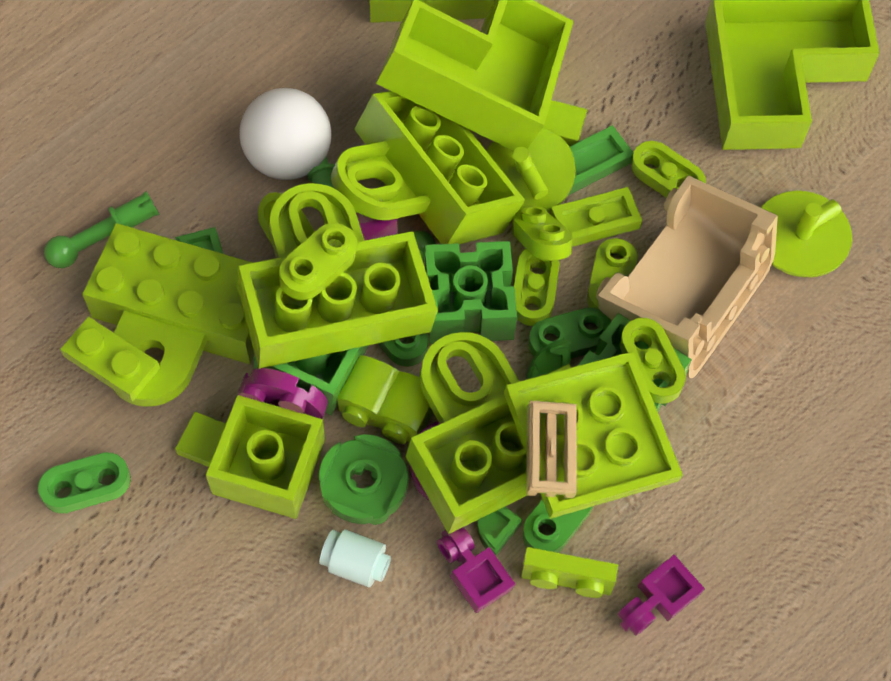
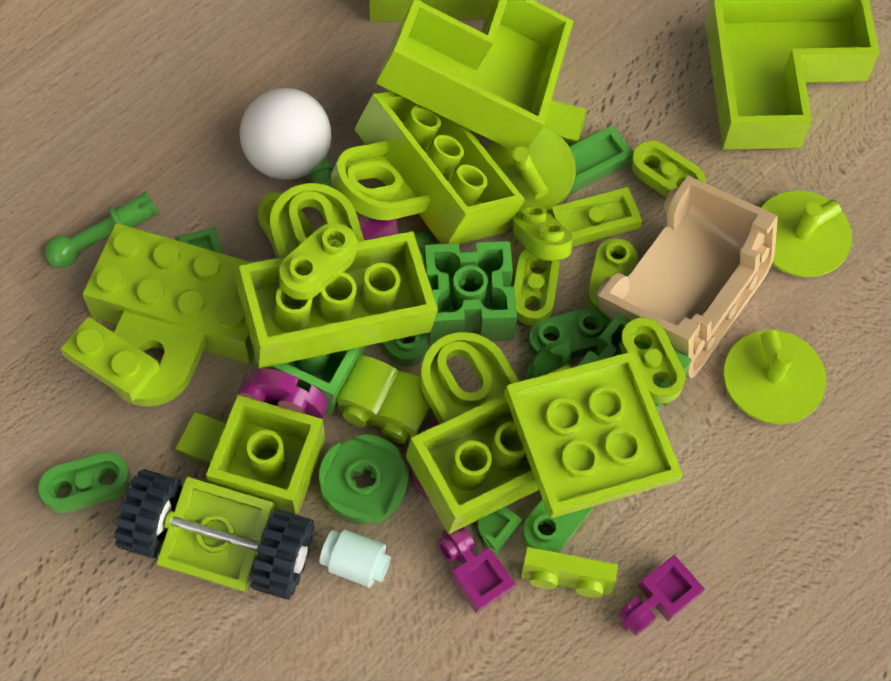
(214, 533): none -> plate
(550, 486): tan tile -> none
(774, 377): none -> lime shield

